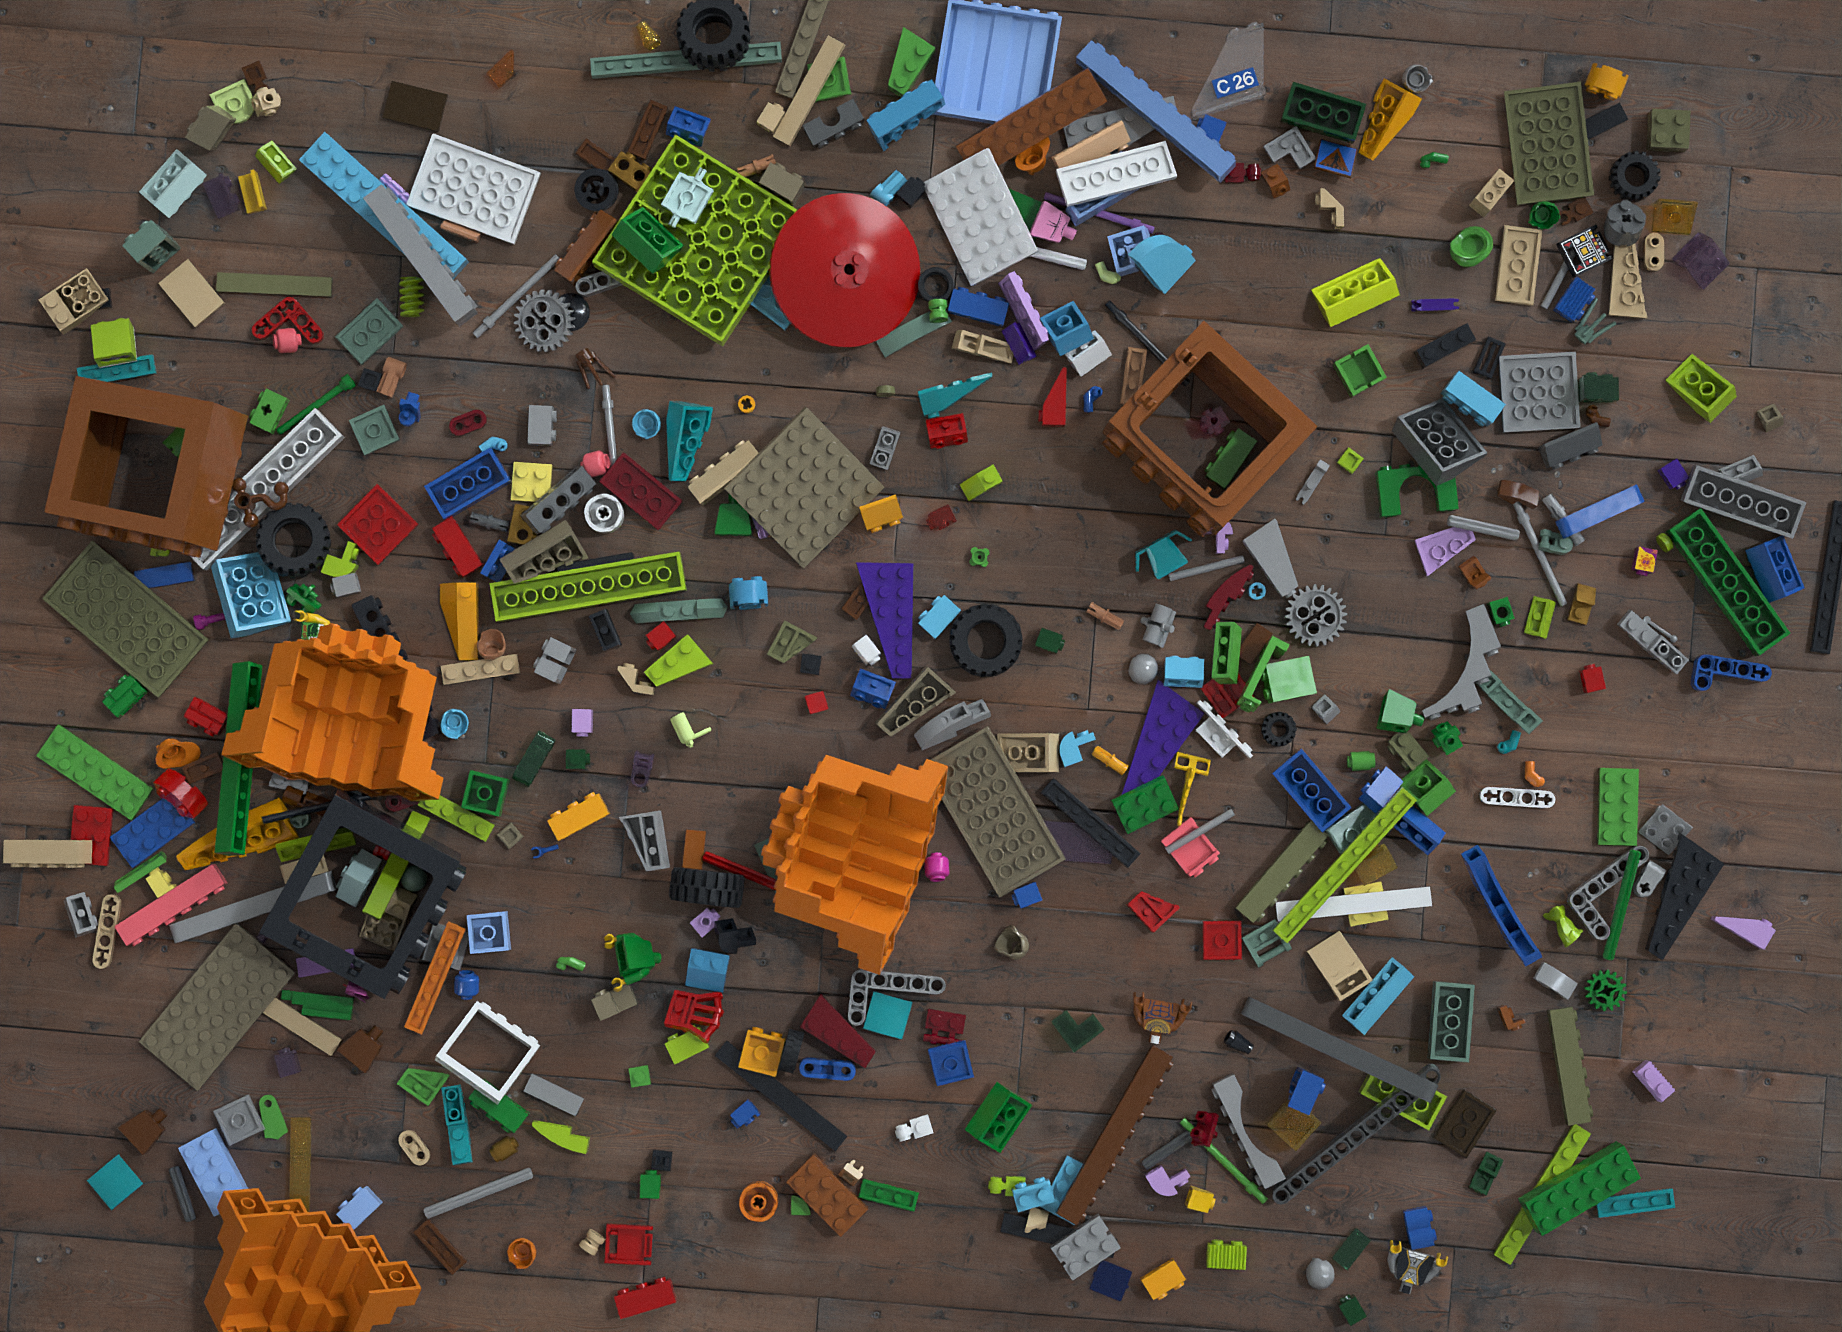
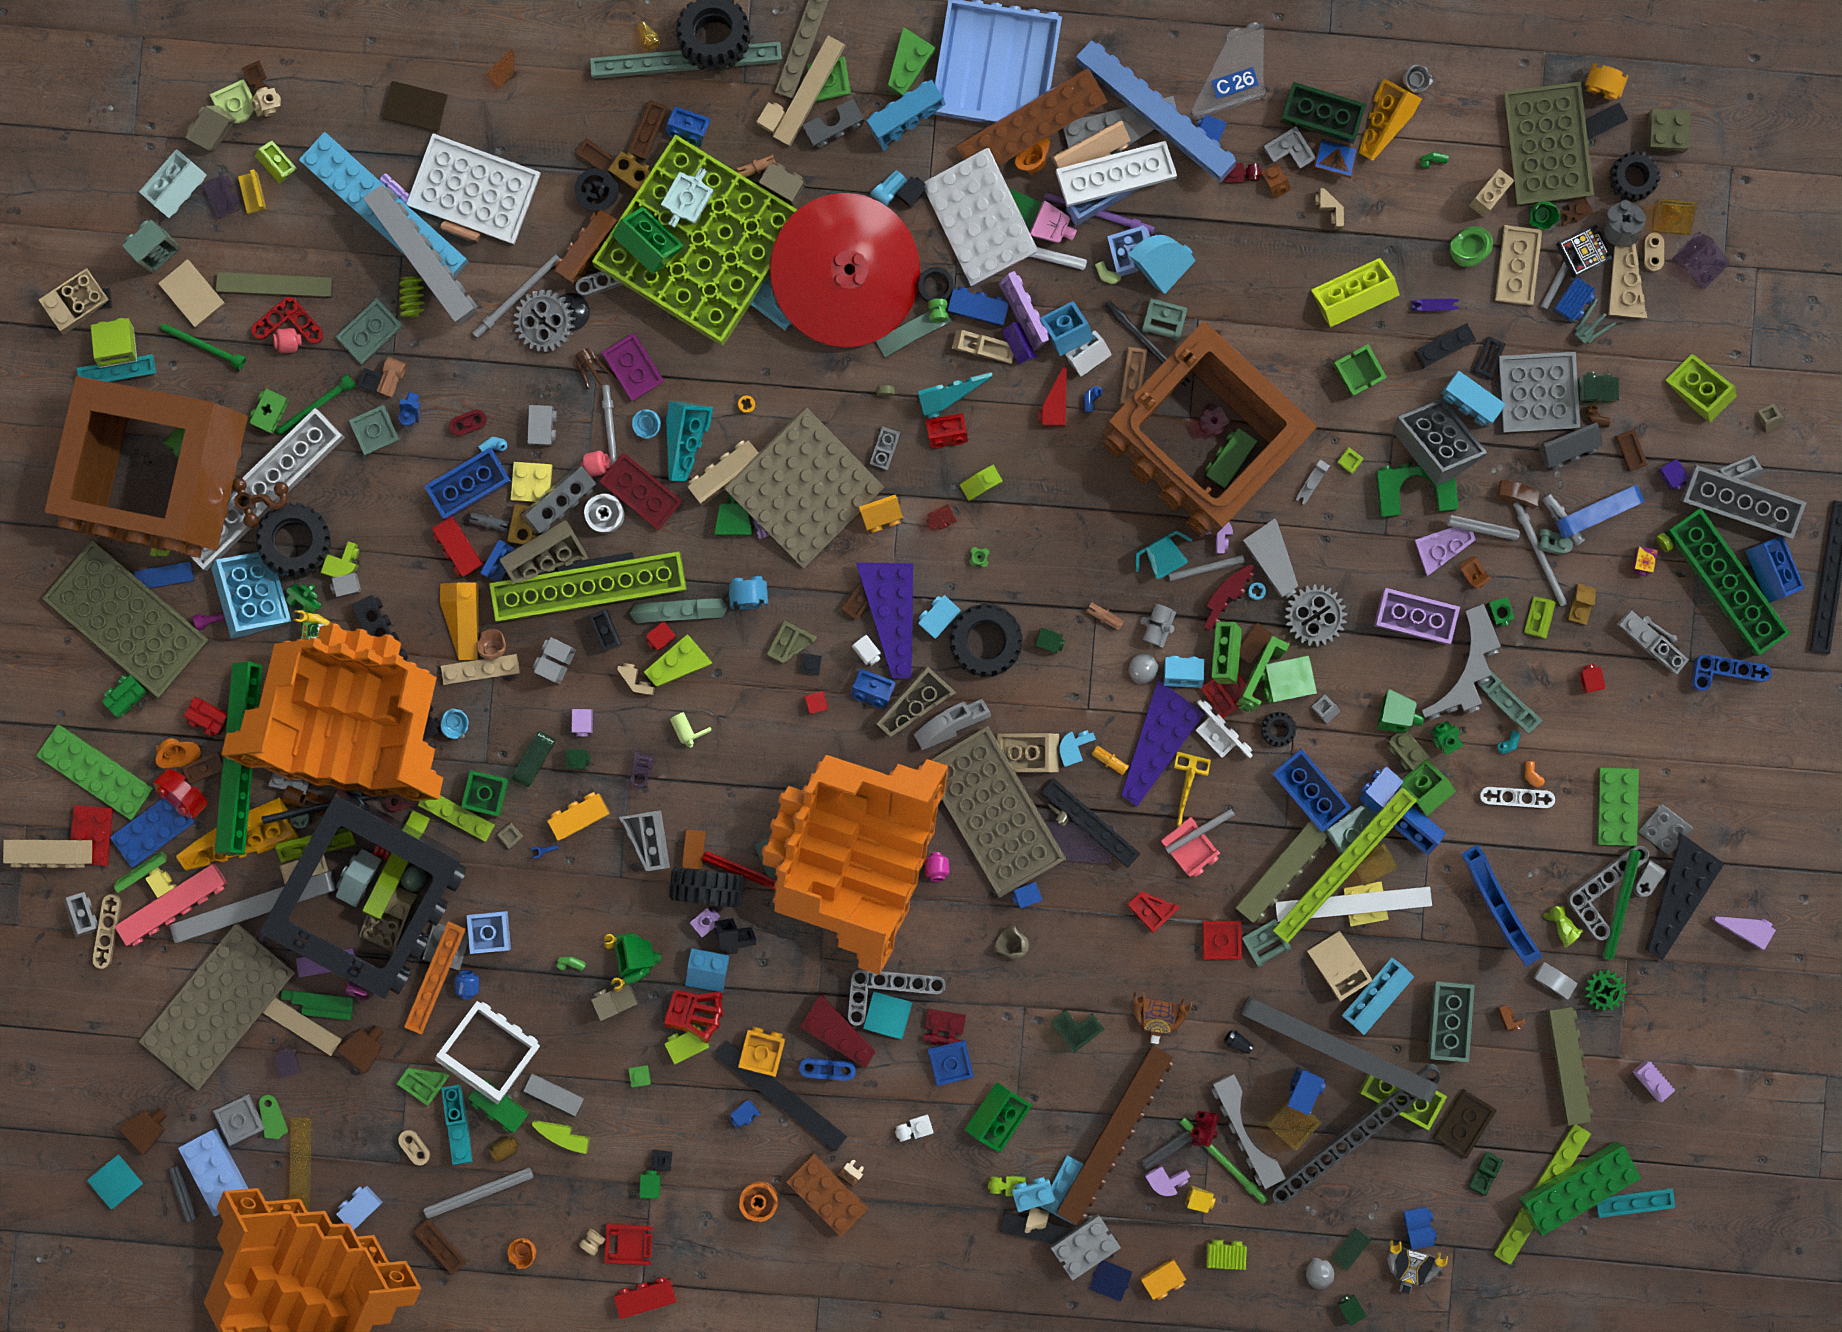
(237, 361): none -> green piece
(378, 524): red plate -> none
(633, 367): none -> magenta plate
(791, 1051): black tyre -> none
(799, 1206): bright green tile -> none
(888, 1195): green tile -> none
(1062, 817): none -> dark tan hand
(1145, 804): green plate -> none
(1165, 313): none -> sand green plate
(1361, 760): bright green brick -> none
(1416, 616): none -> lavender brick
(1631, 450): none -> reddish brown tile

